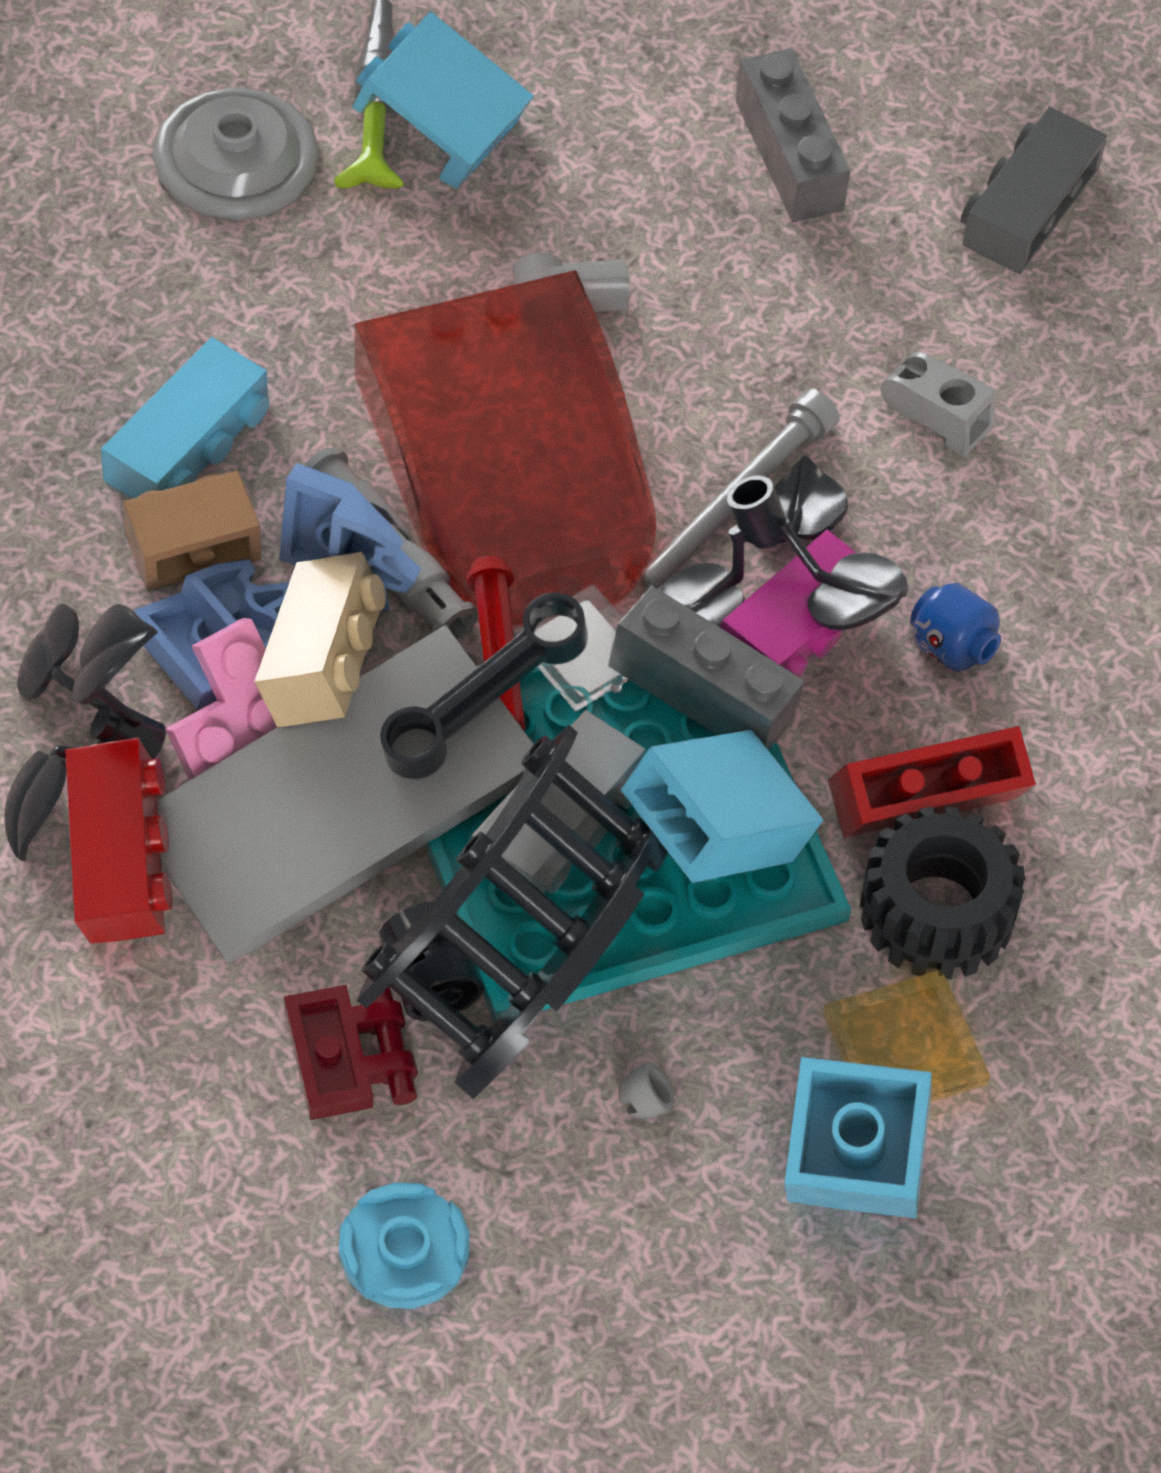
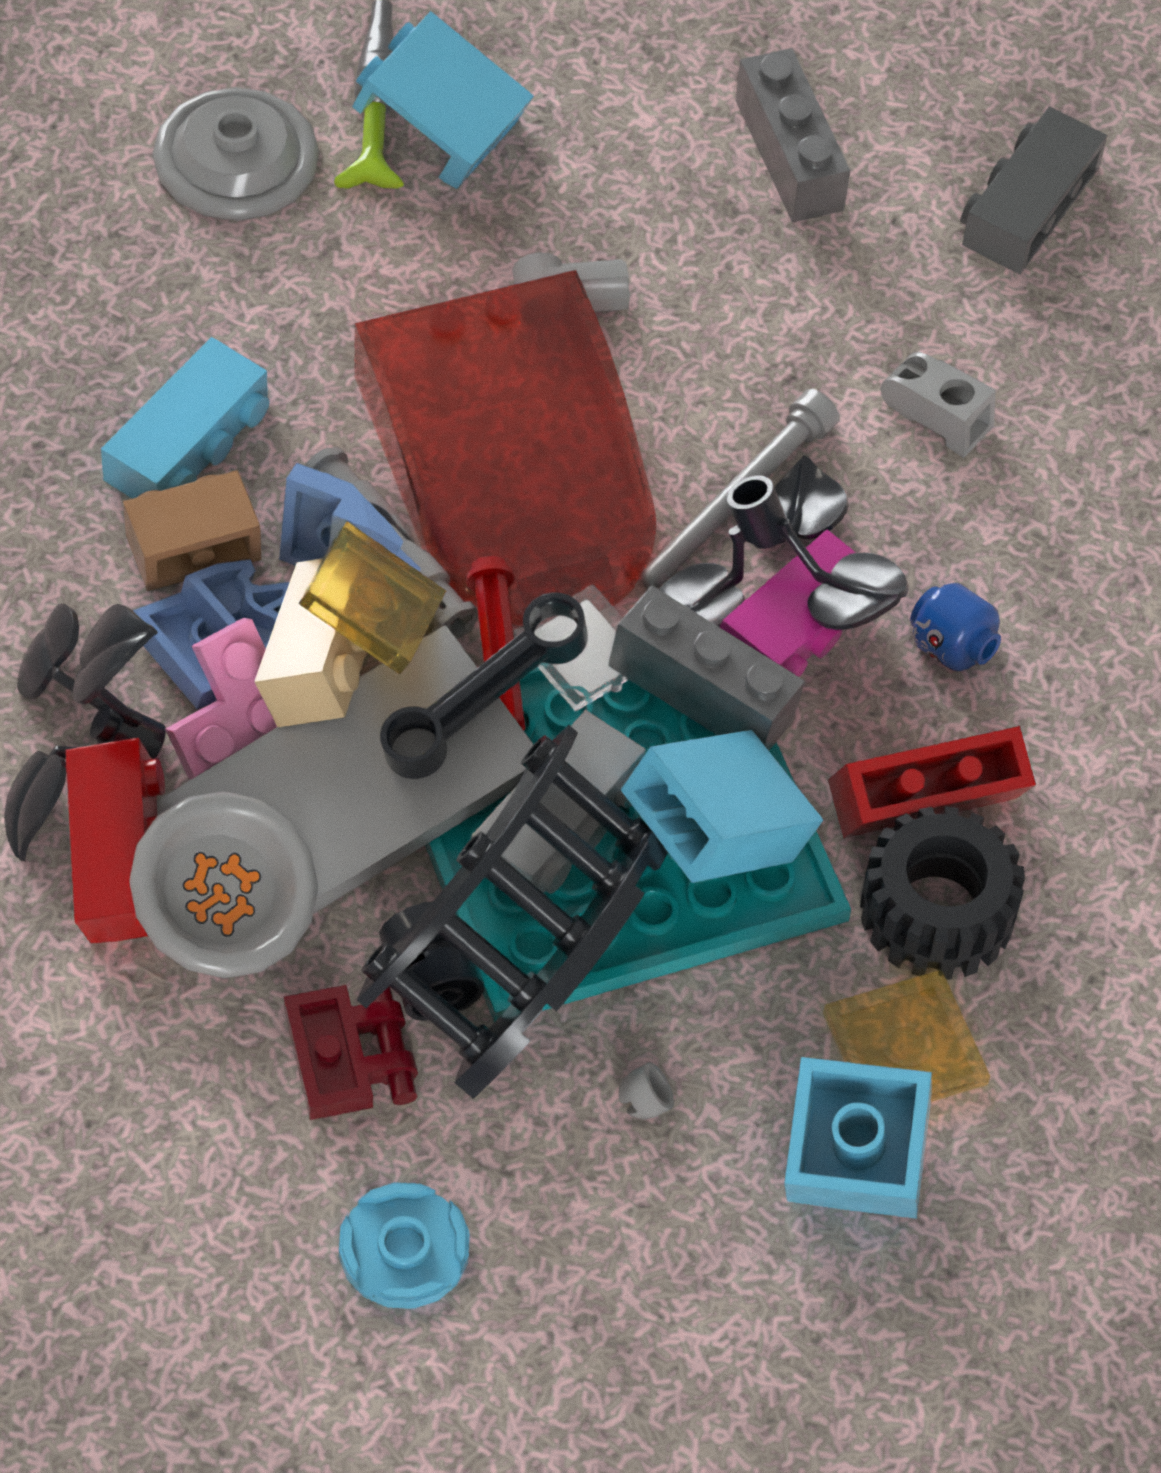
(223, 884): none -> light grey piece
(372, 597): none -> clear yellow tile

